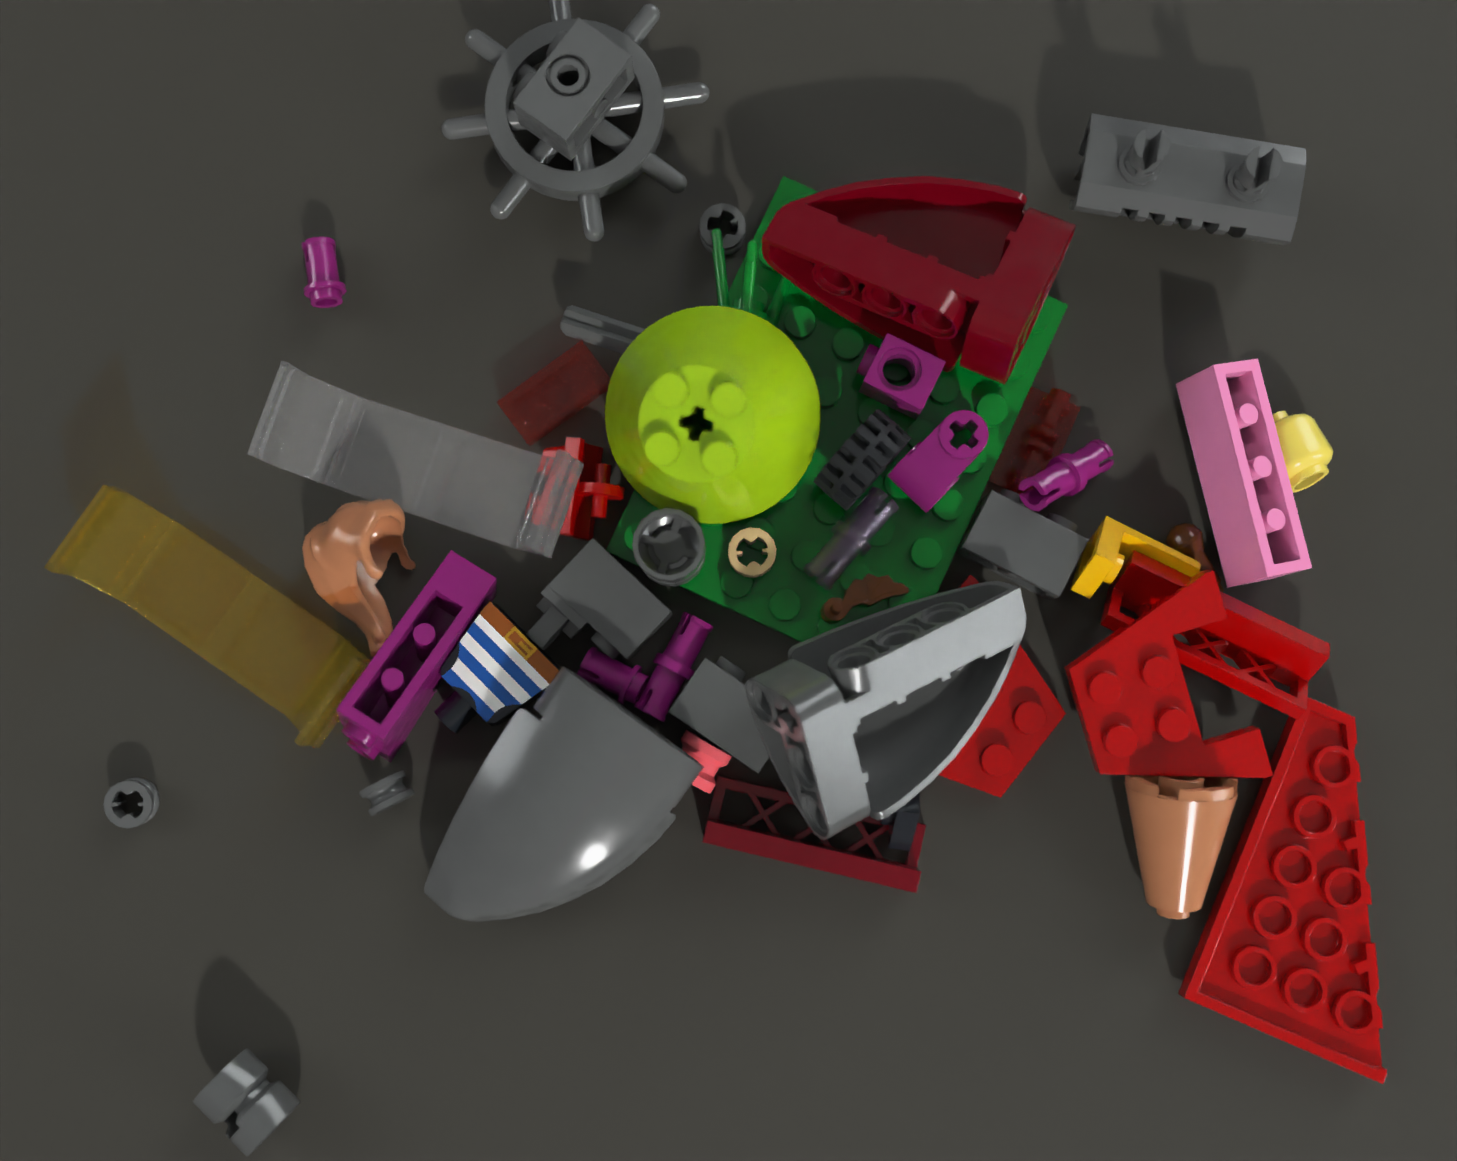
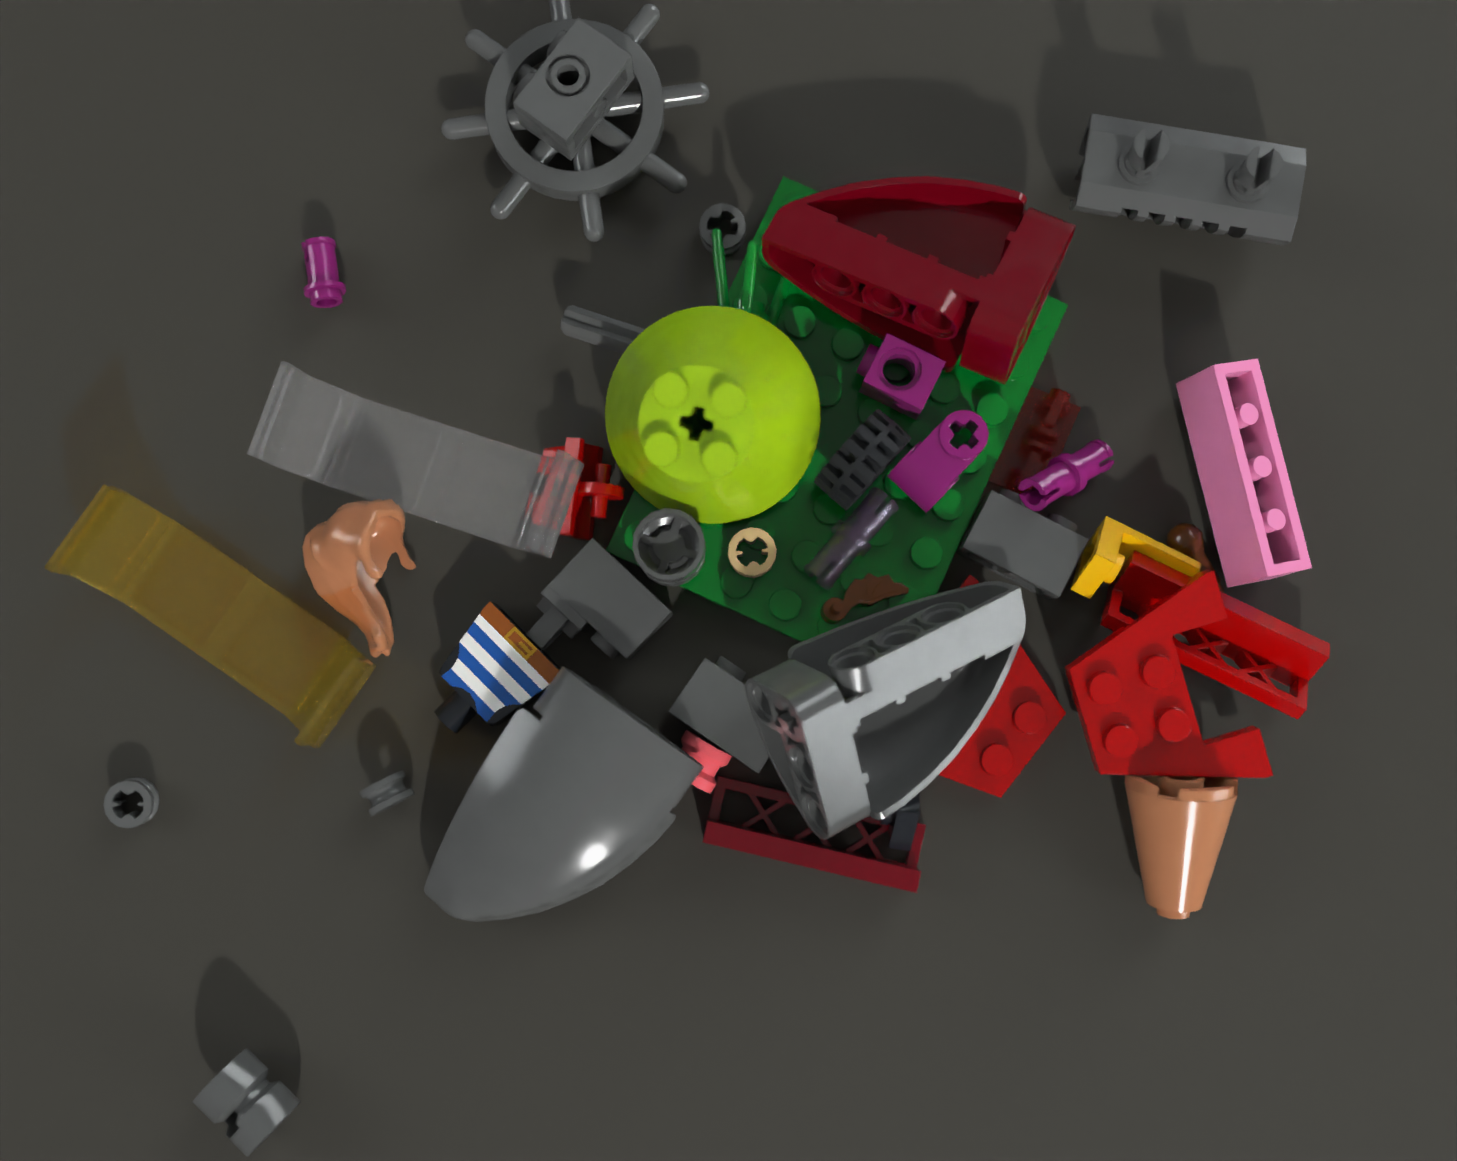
(406, 668): magenta slope -> none
(555, 393): clear red plate -> none
(613, 676): magenta pin -> none
(673, 666): magenta pin -> none
(1292, 914): red wing -> none
(1303, 449): light yellow head -> none

